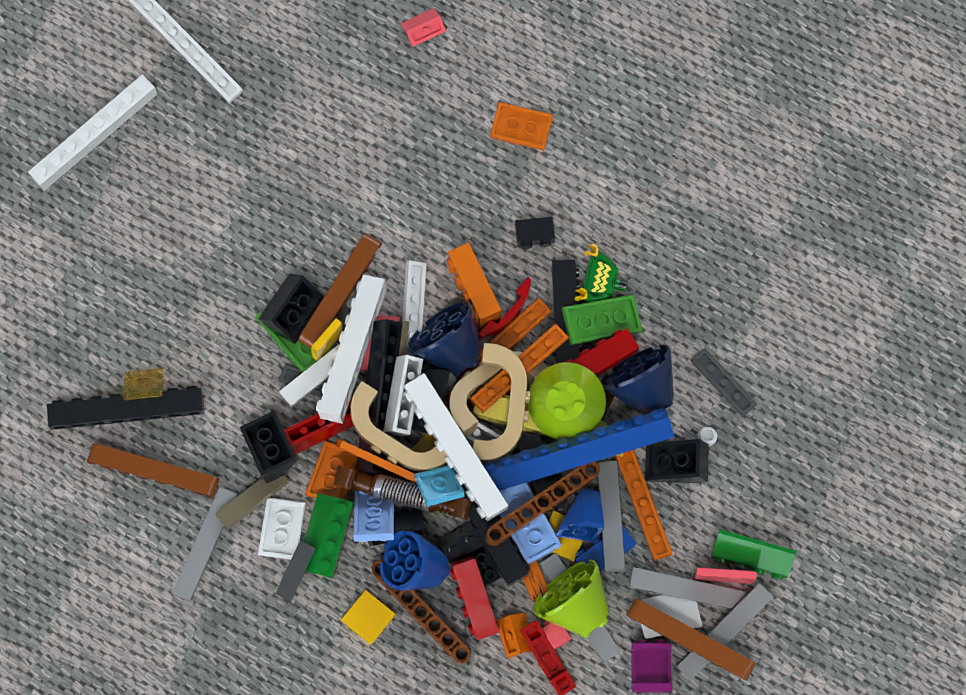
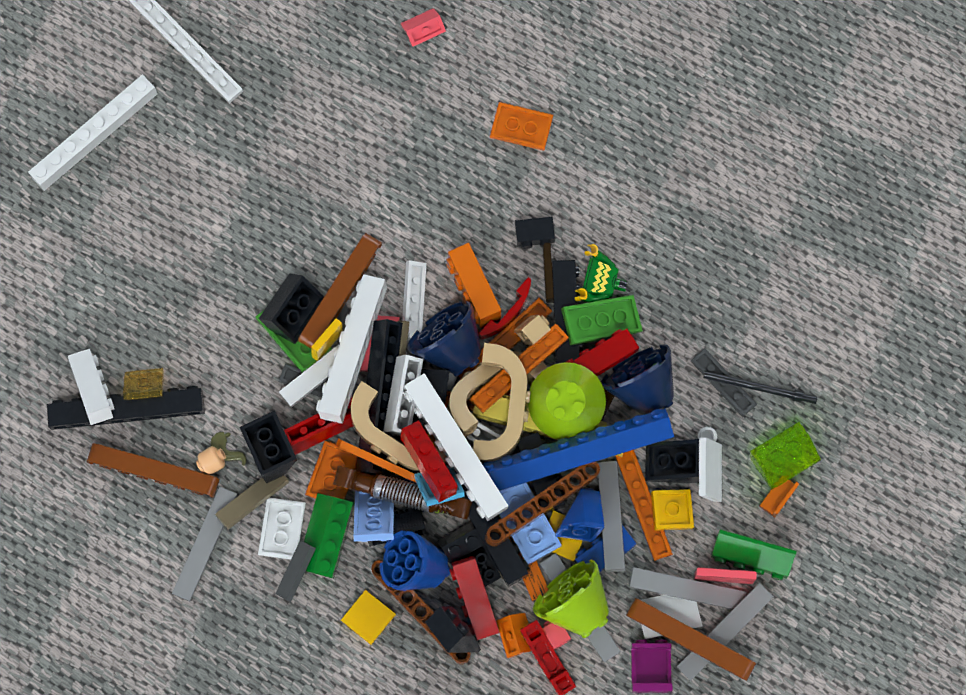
(90, 386): none -> white brick
(211, 460): none -> light nougat head
(219, 441): none -> olive piece
(428, 461): none -> red brick
(451, 631): none -> black slope
(532, 329): none -> tan brick
(548, 273): none -> dark brown tile
(672, 509): none -> yellow tile
(710, 470): none -> white tile
(778, 497): none -> orange panel
(785, 455): none -> clear neon green slope
(795, 395): none -> black bar

